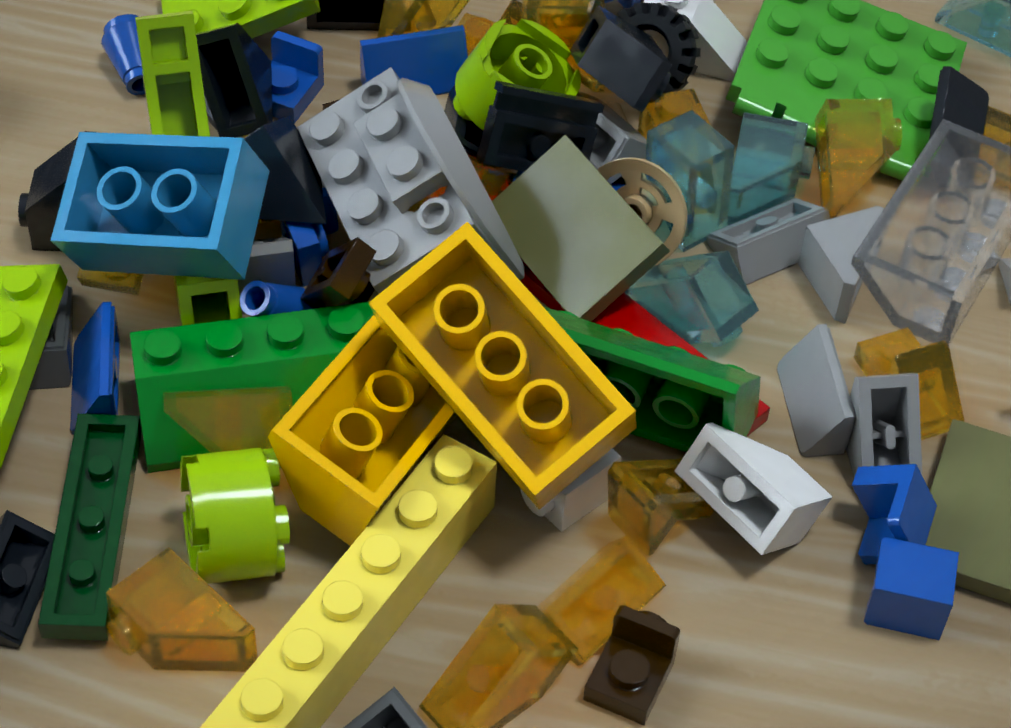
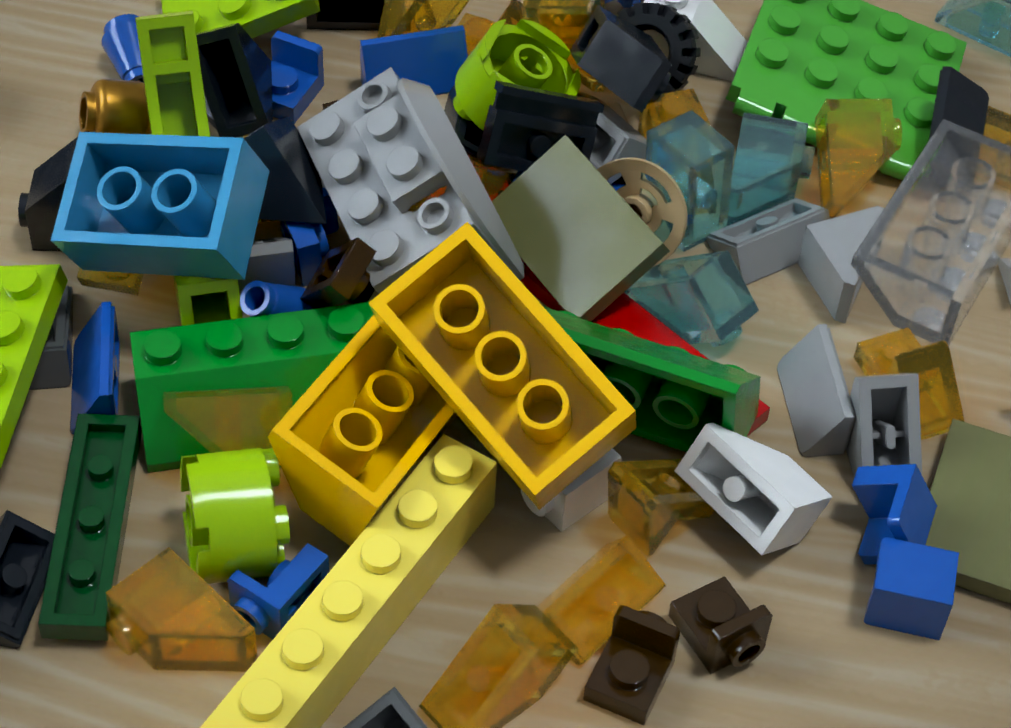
(114, 108): none -> pearl gold head
(285, 592): none -> blue bracket
(721, 625): none -> dark brown bracket

